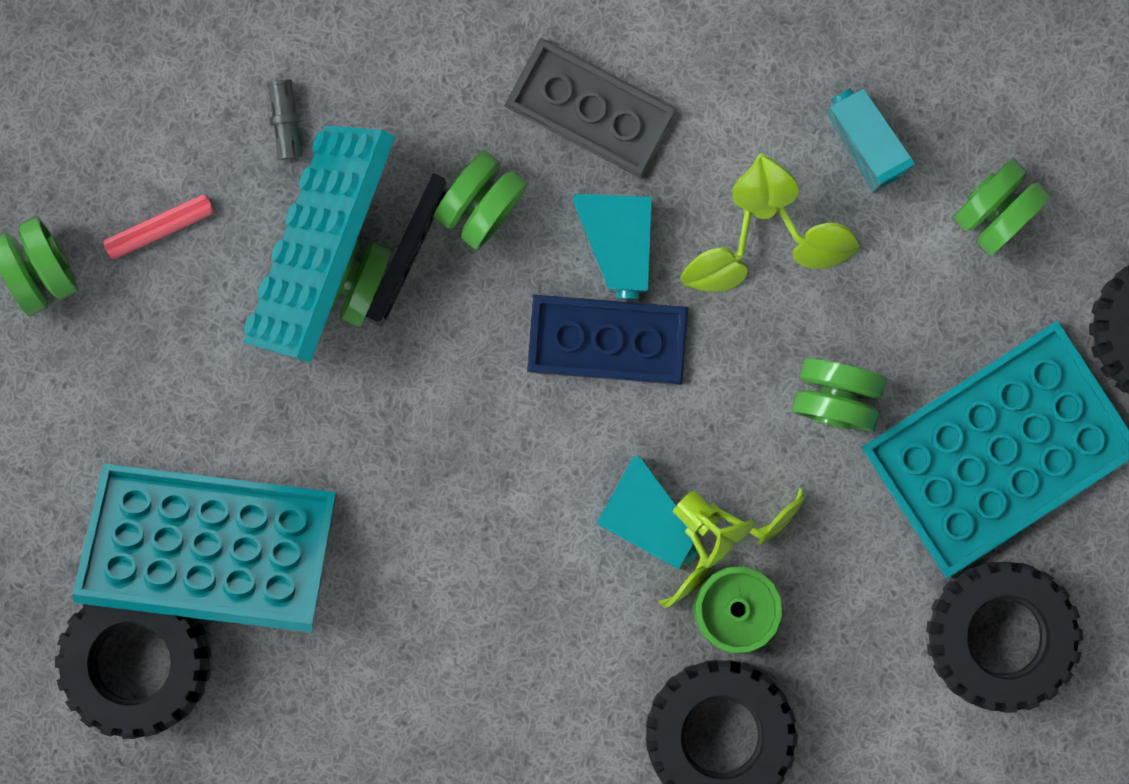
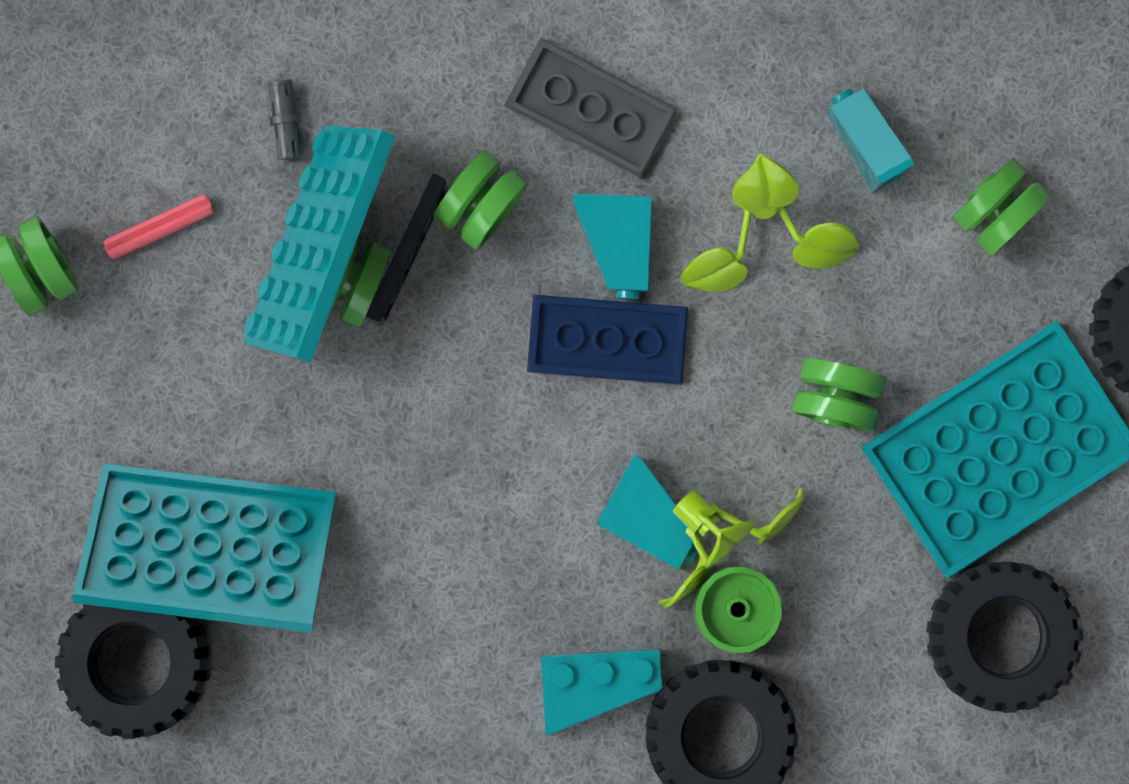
(595, 682): none -> teal wedge

